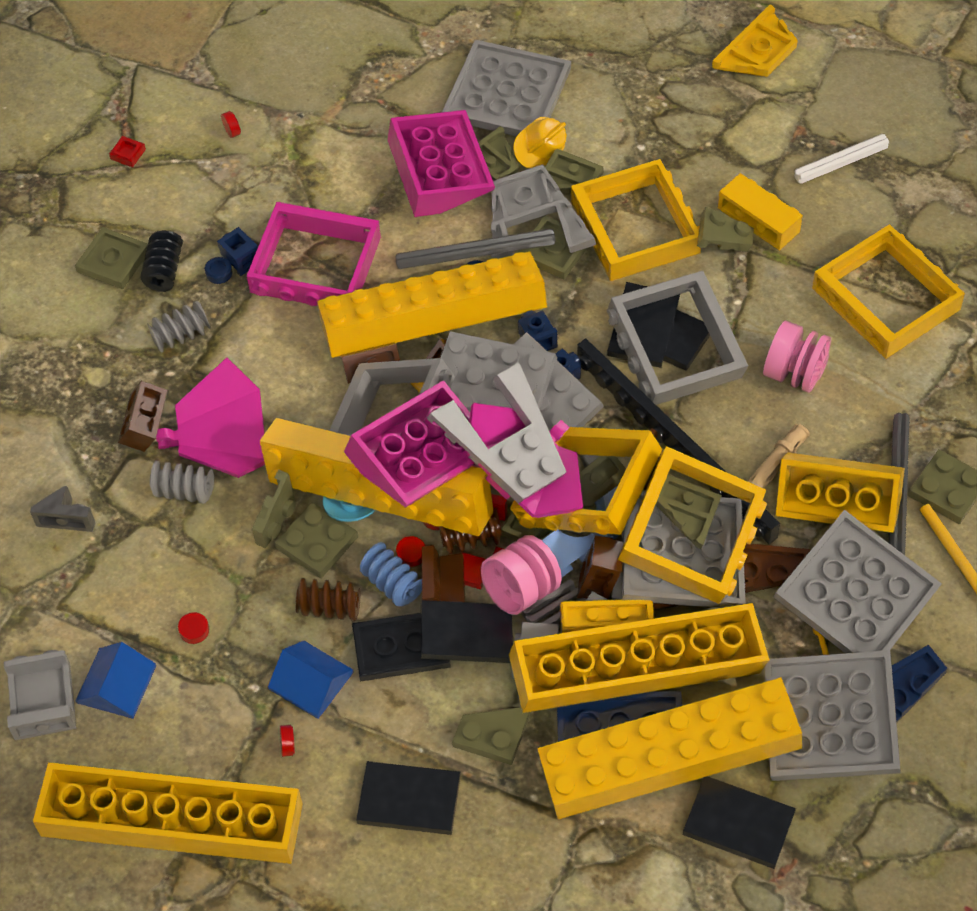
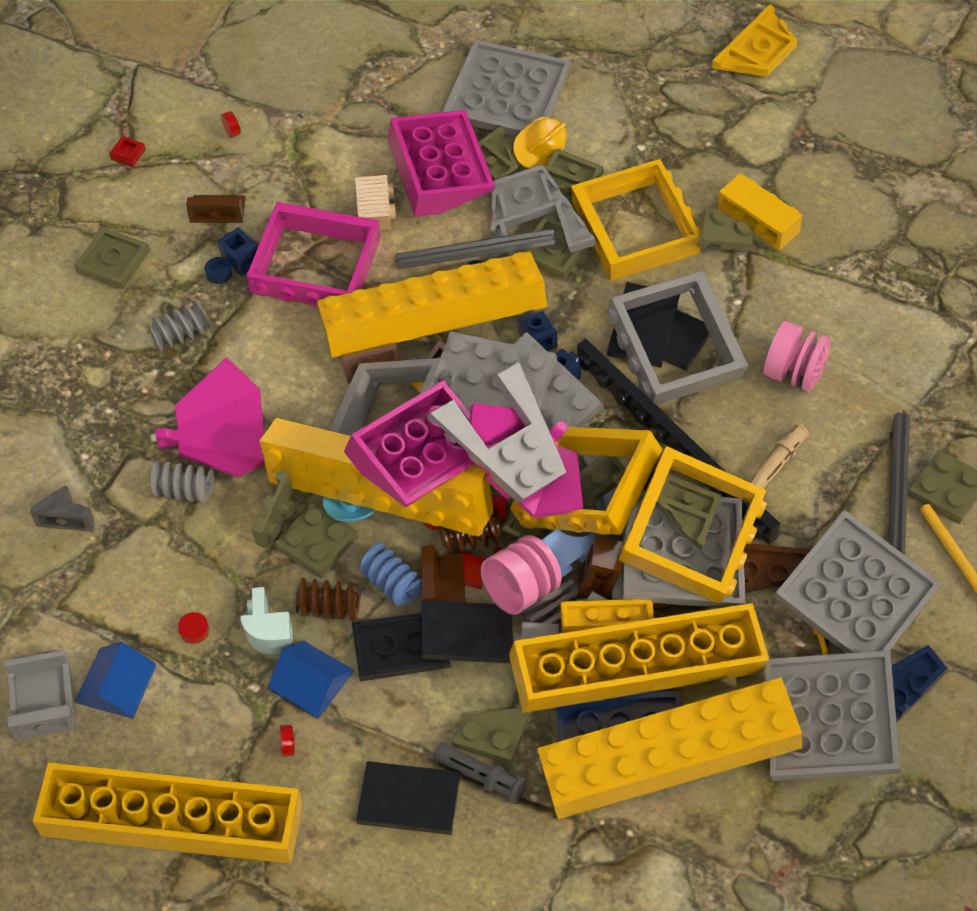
(142, 416): reddish brown brick -> none
(161, 260): black piece -> none
(216, 208): none -> reddish brown panel
(265, 630): none -> light aqua brick
(373, 200): none -> tan brick
(410, 550): red tile -> none
(492, 777): none -> dark grey pin
(739, 821): black tile -> none
(825, 487): yellow slope -> none
(841, 158): white axle -> none
(860, 317): yellow window -> none

